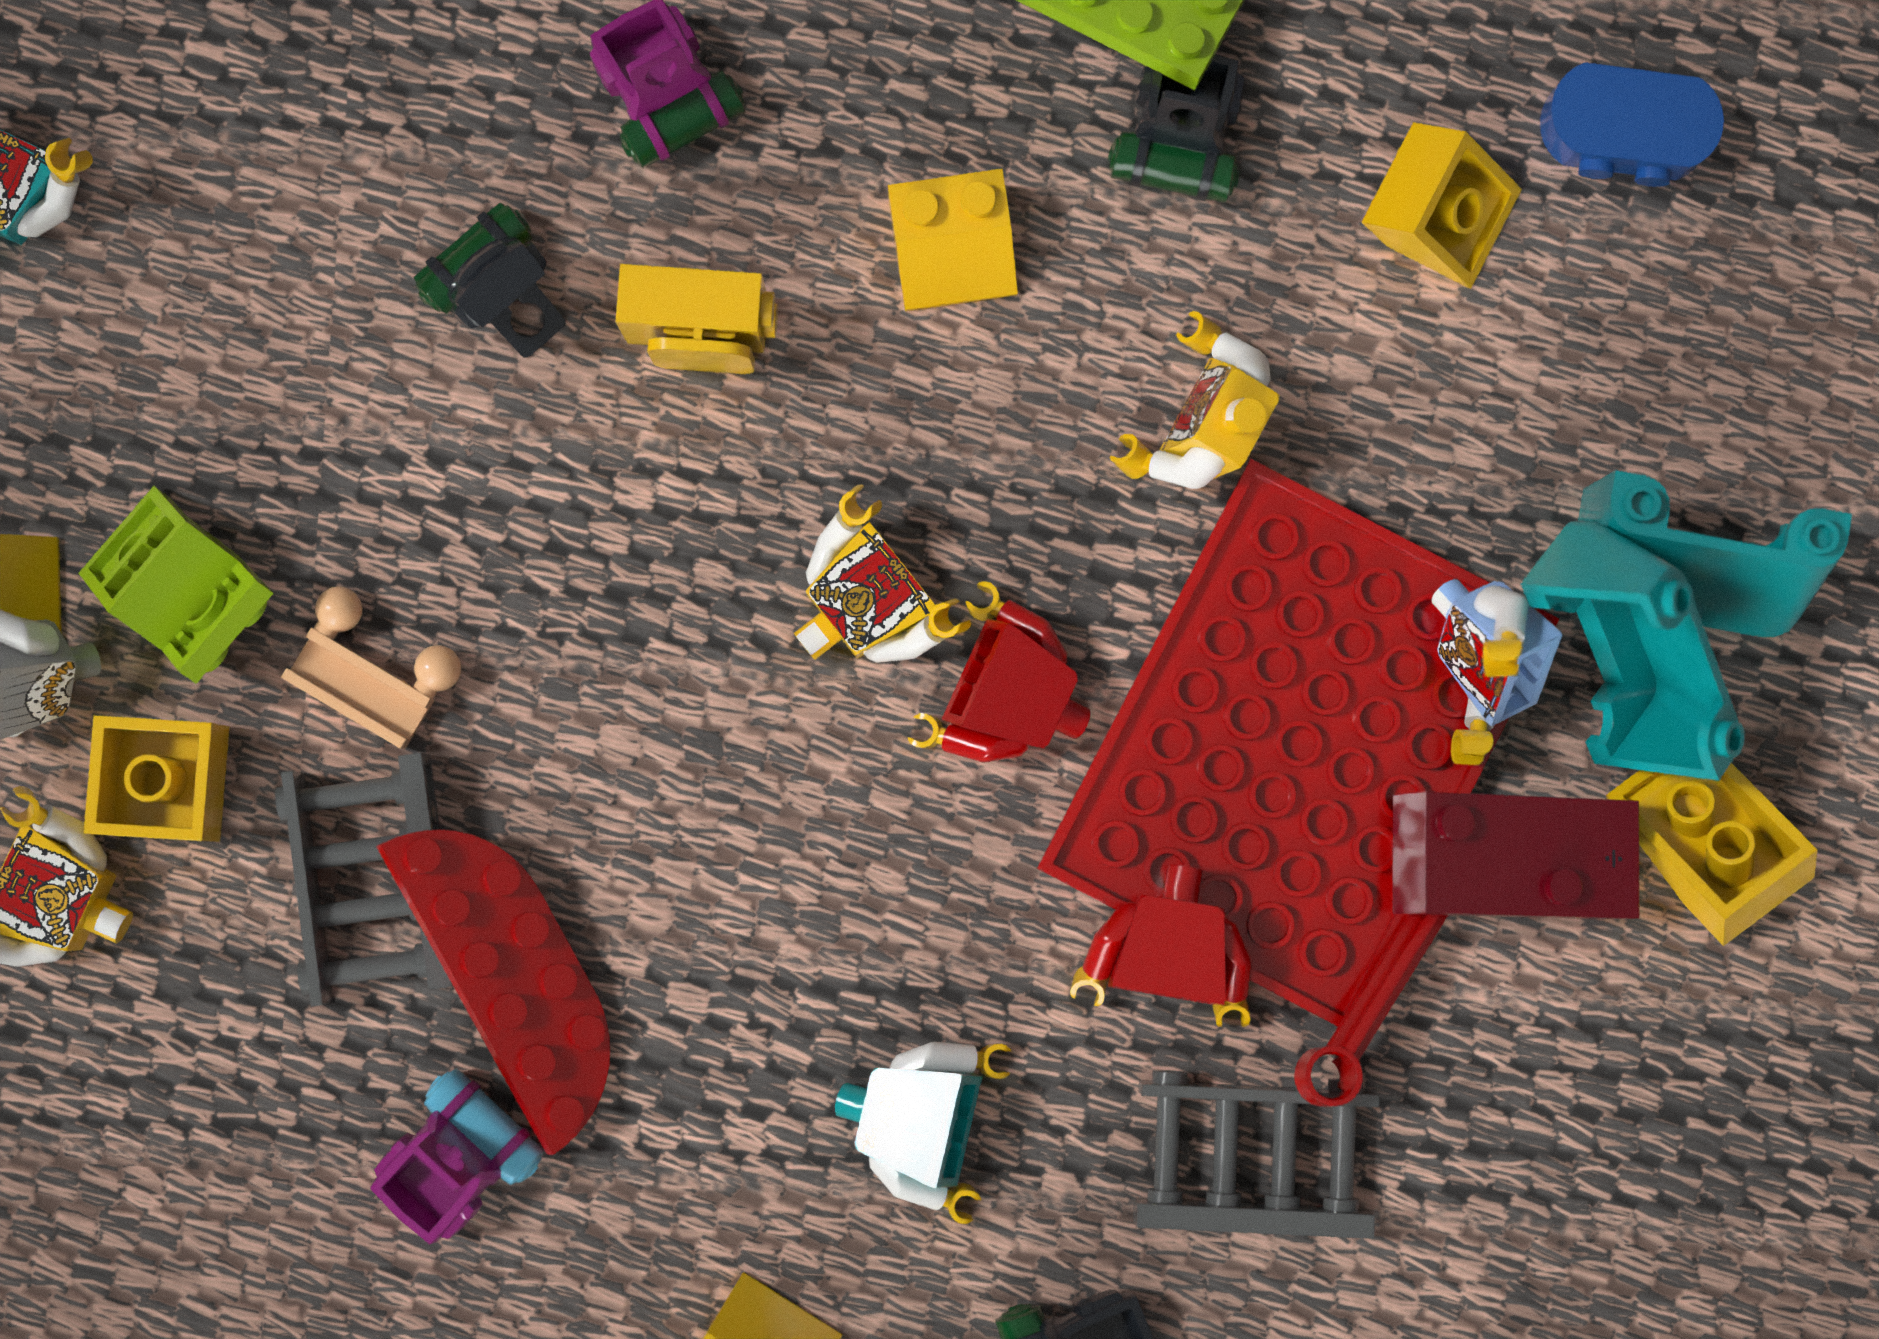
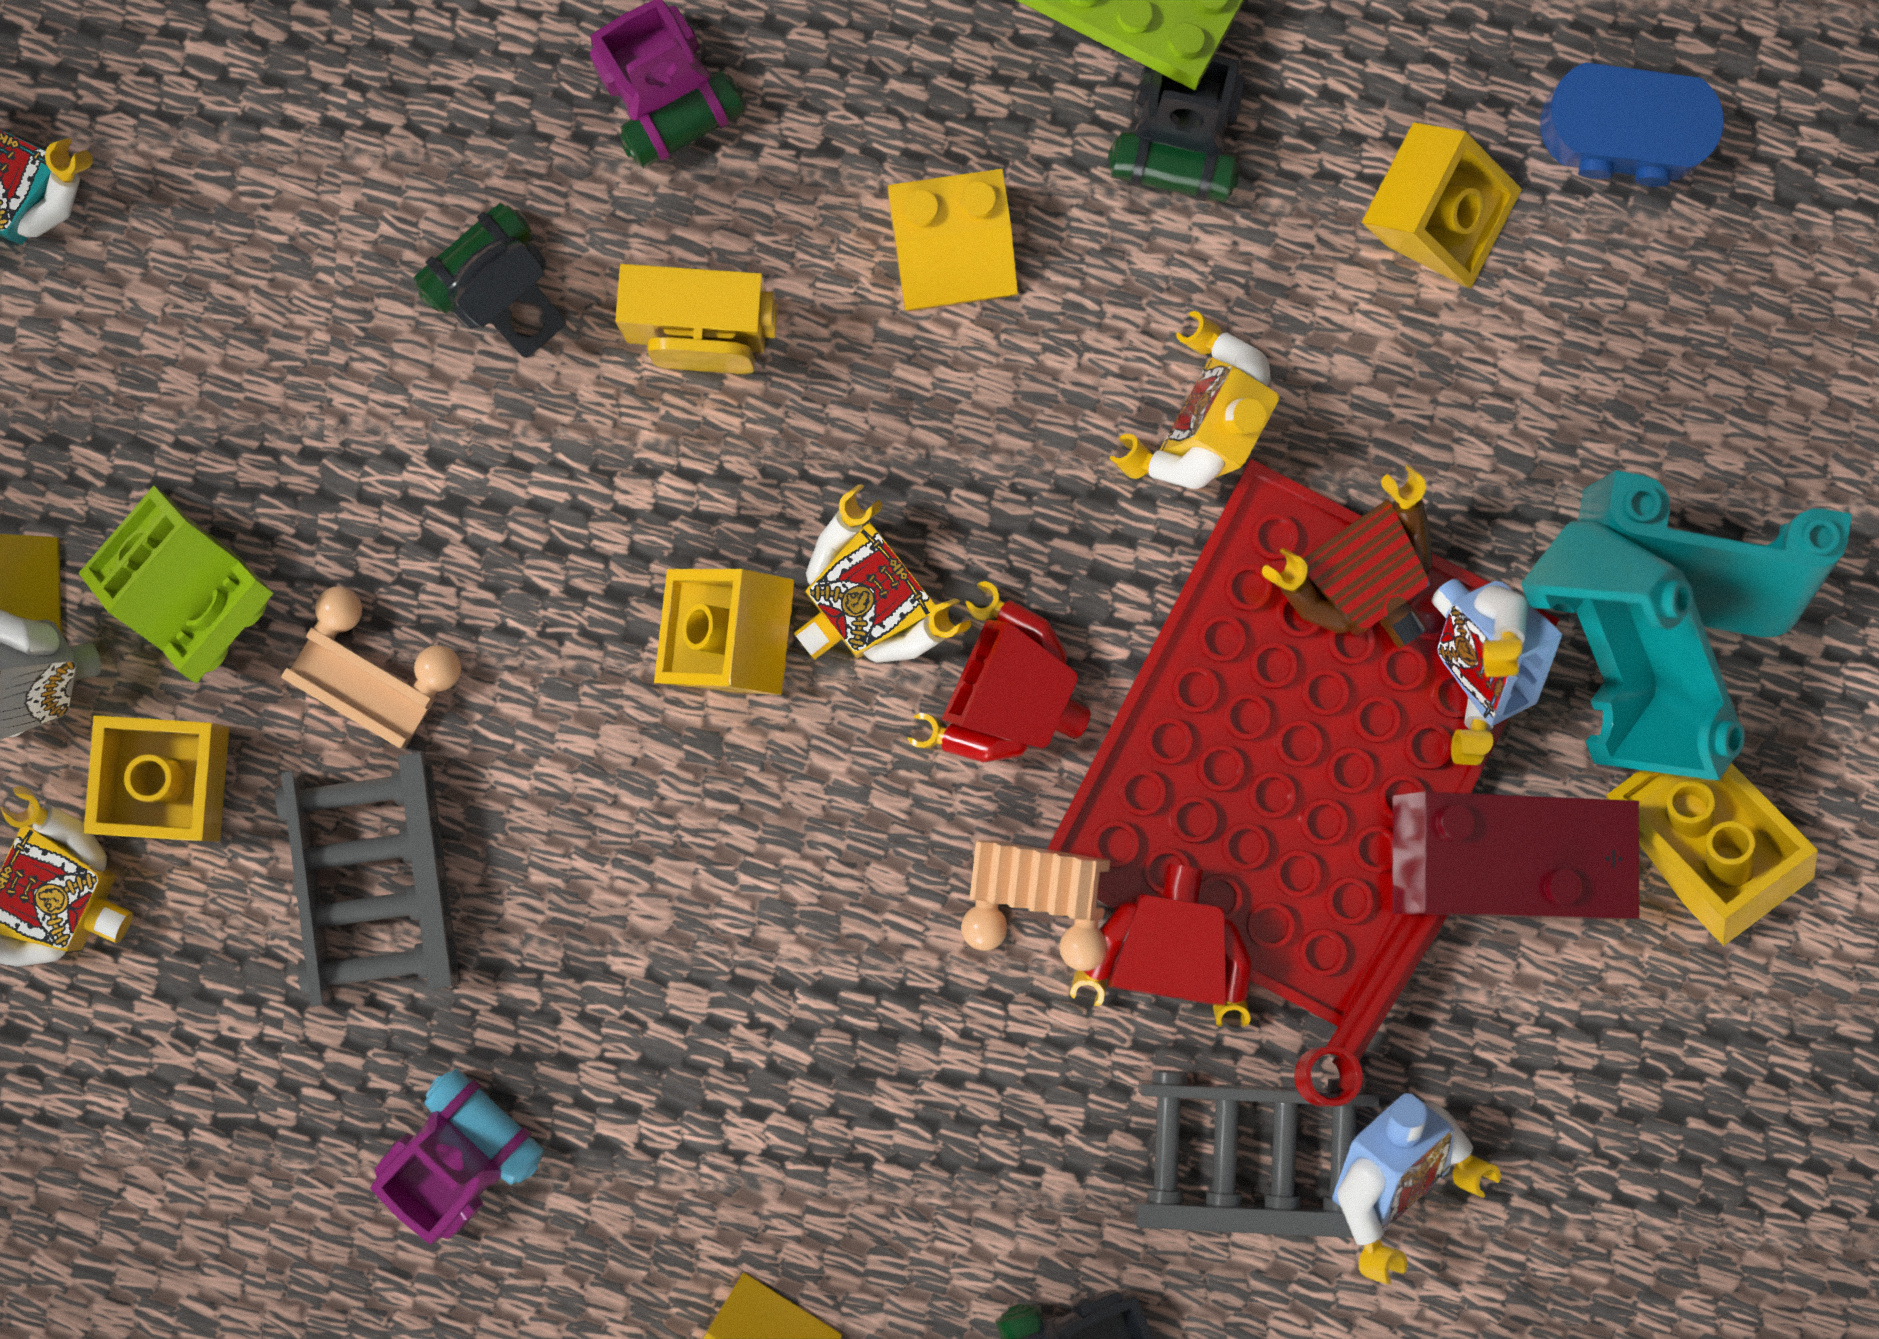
(509, 973): red plate -> none
(724, 630): none -> yellow slope
(920, 1121): torso -> none
(1042, 883): none -> light nougat gear
(1366, 568): none -> torso
(1394, 1167): none -> torso

